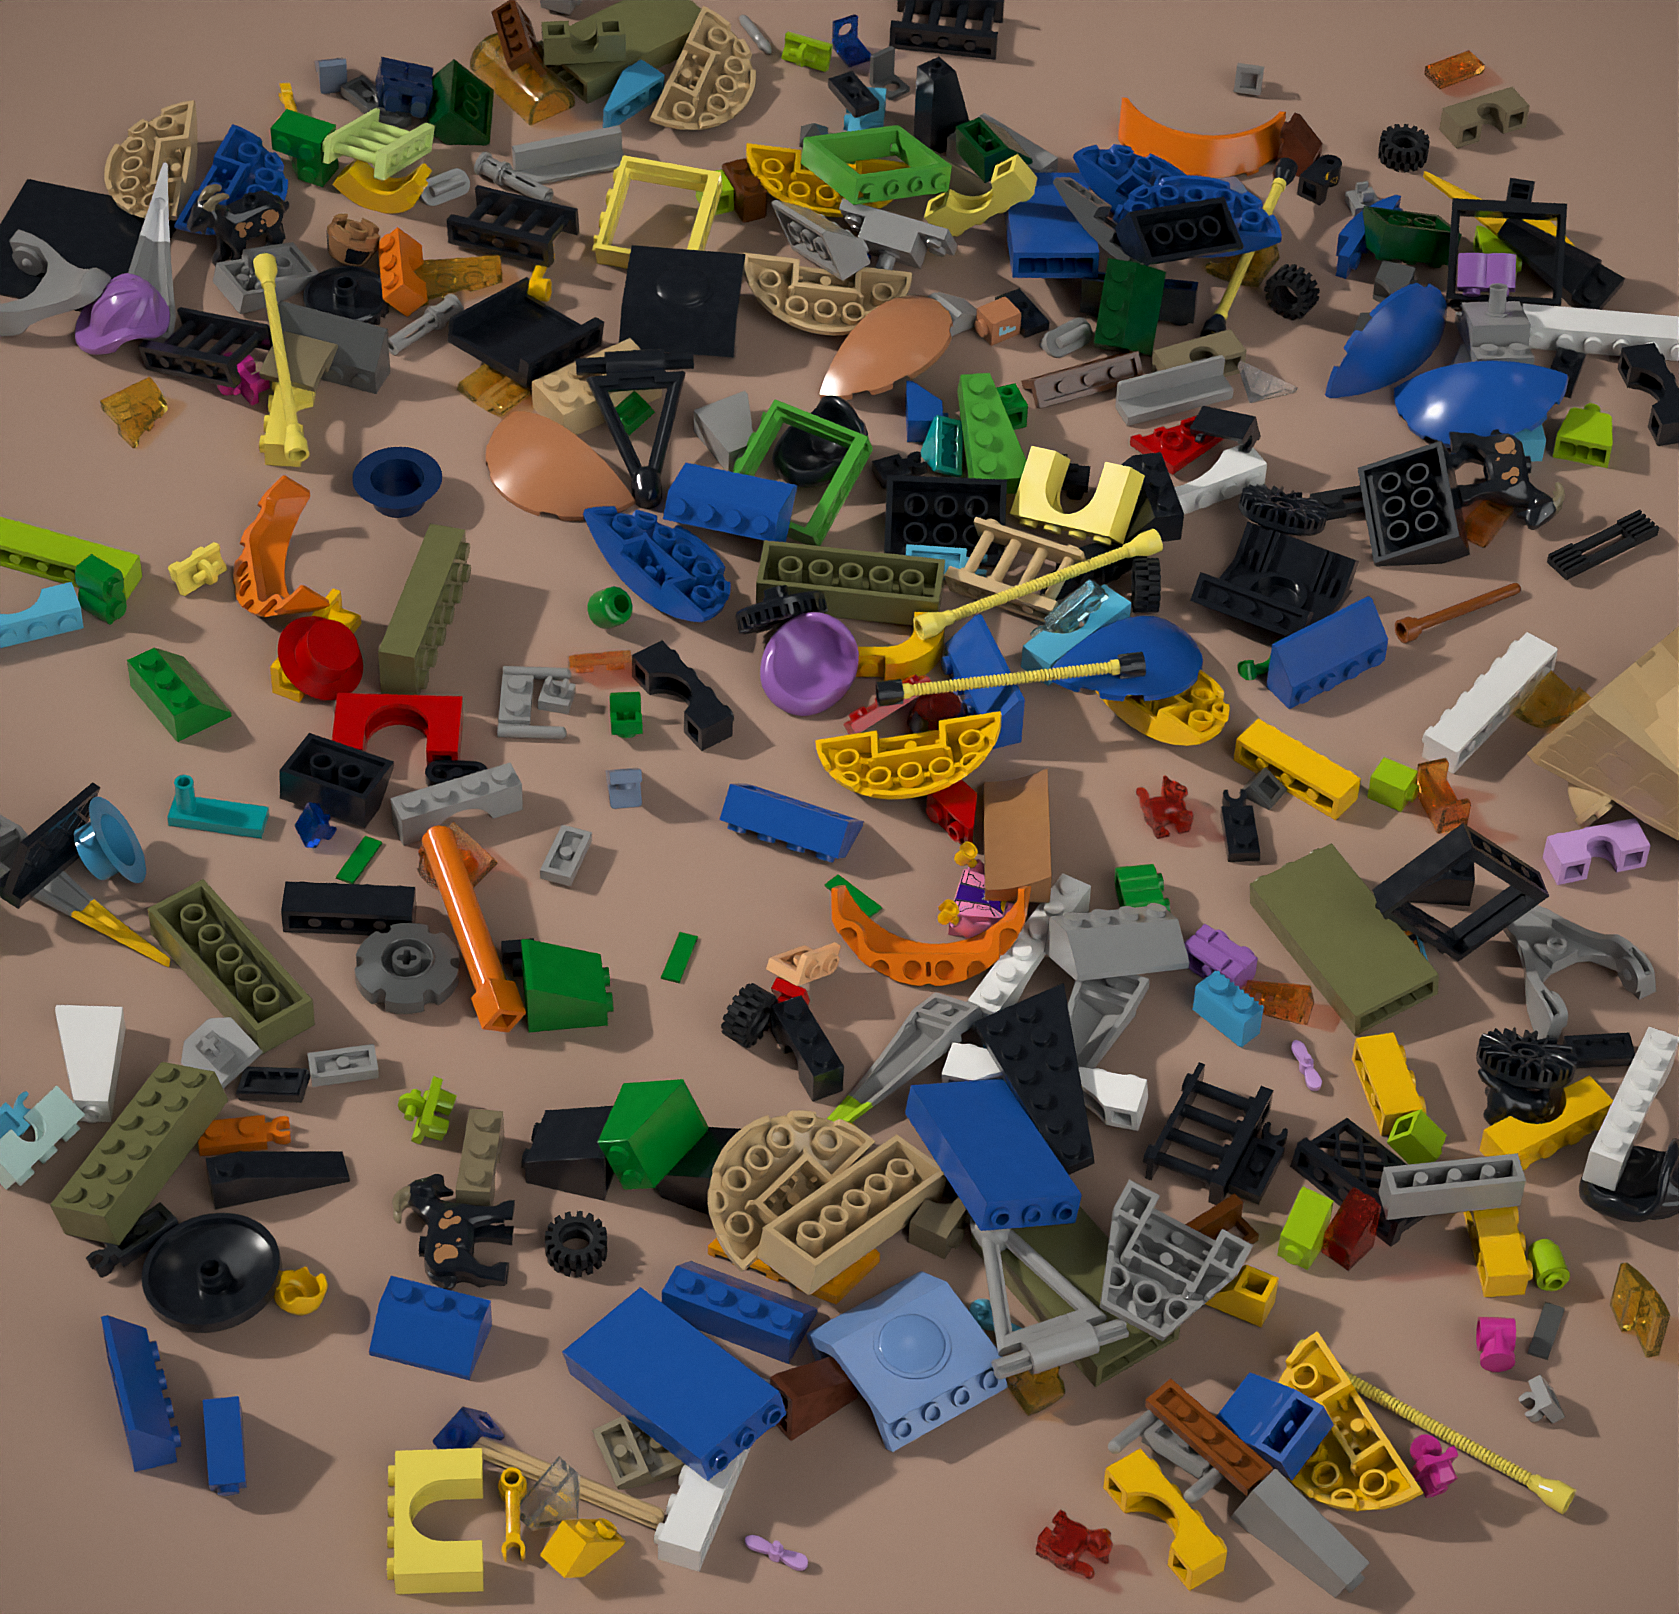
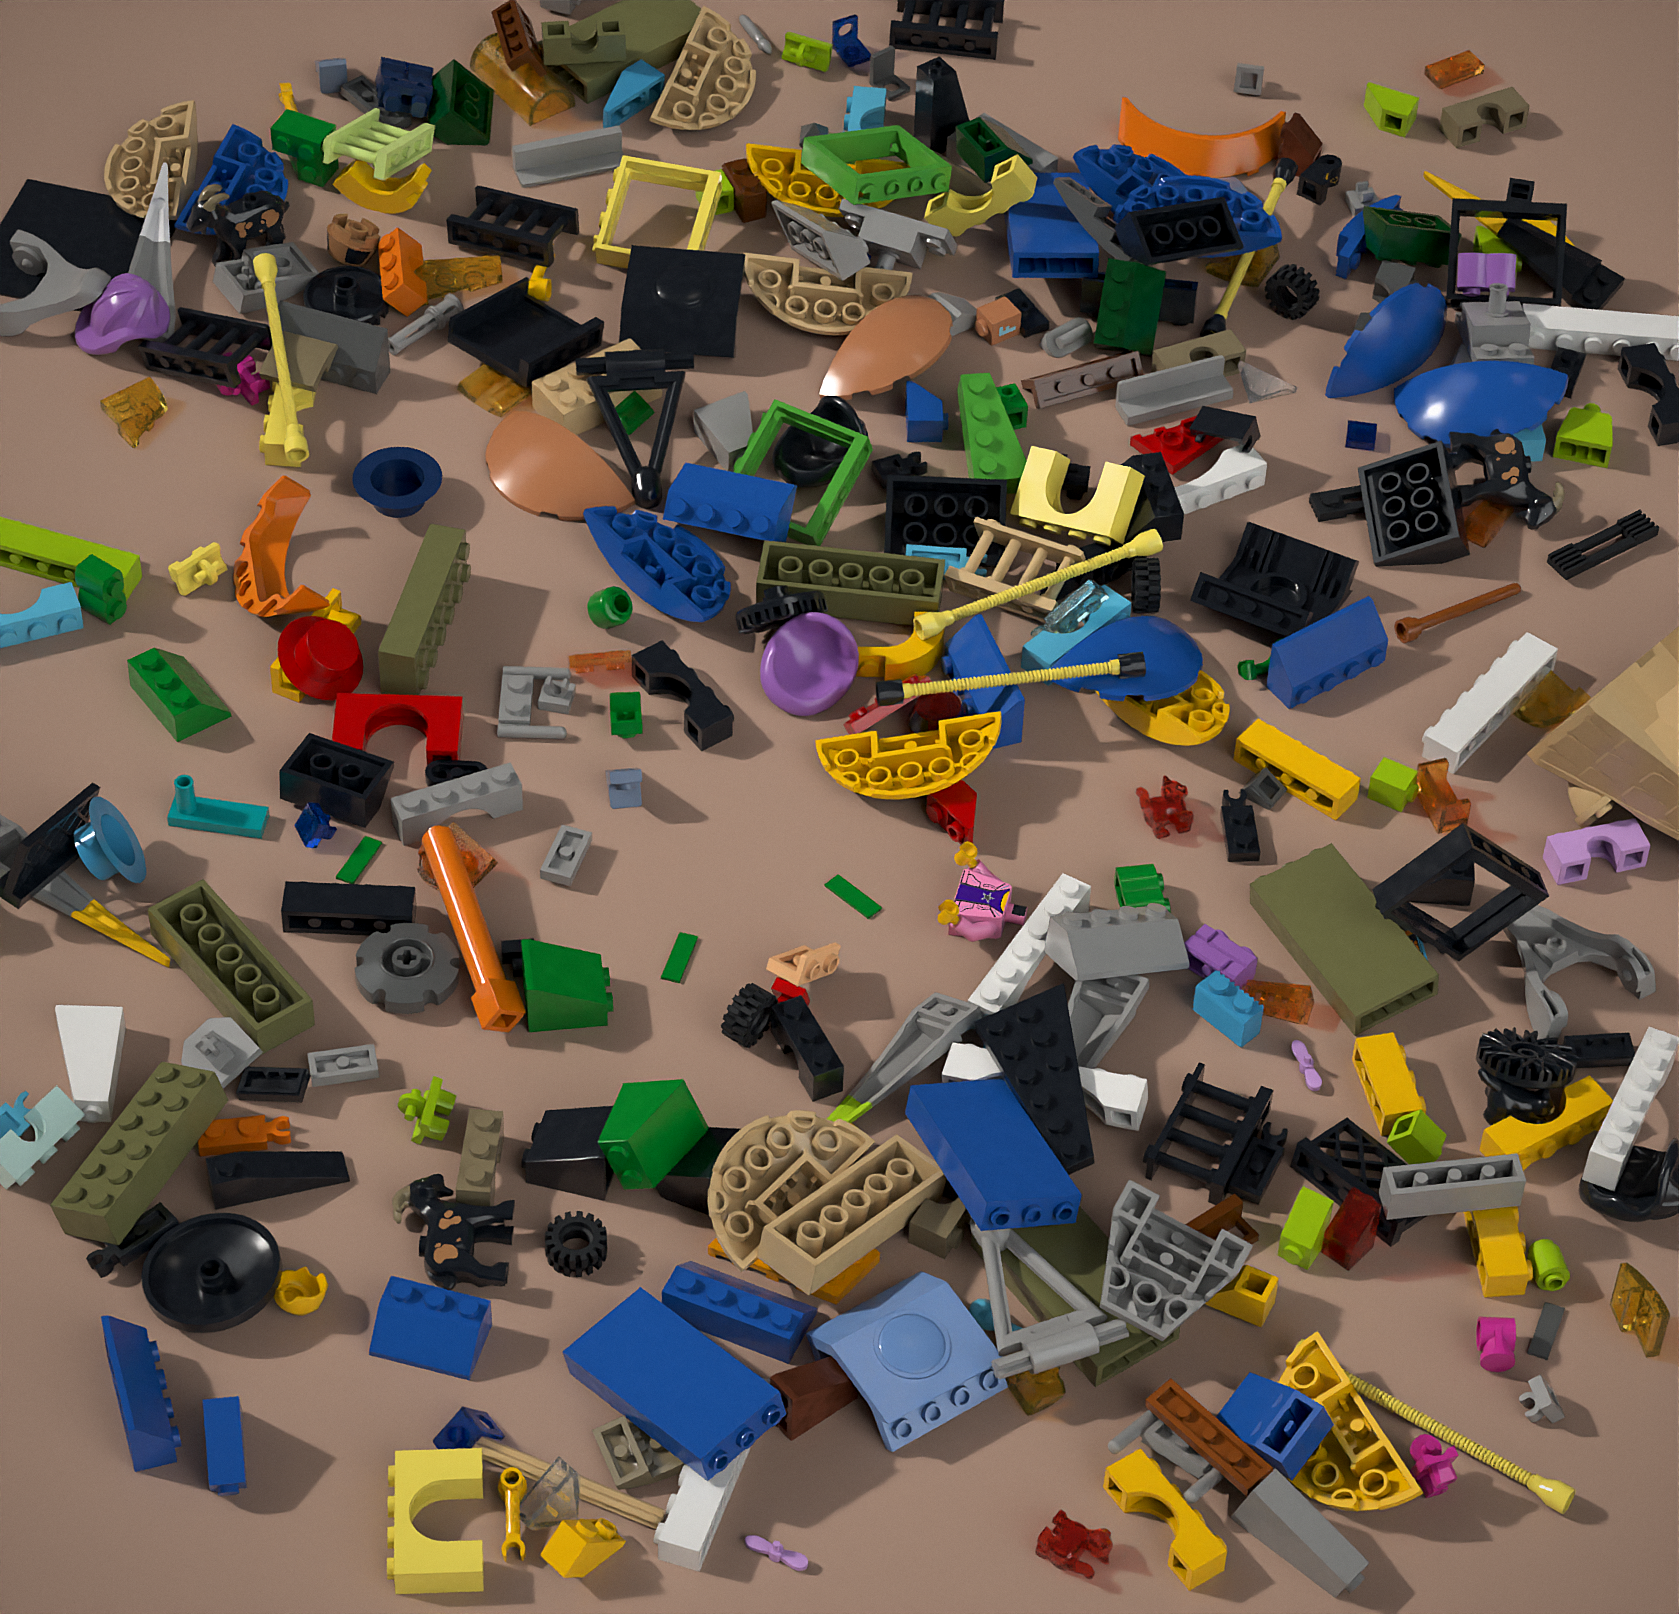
(445, 187): light grey piece -> none
(503, 174): light grey pin -> none
(789, 820): blue slope -> none
(853, 94): black plate -> none
(925, 962): orange windscreen -> none
(944, 446): teal slope -> none
(1017, 838): medium nougat arch -> none
(1283, 511): black wheel -> none
(1361, 435): none -> clear blue tile
(1390, 109): none -> lime slope
(1403, 147): black tyre -> none

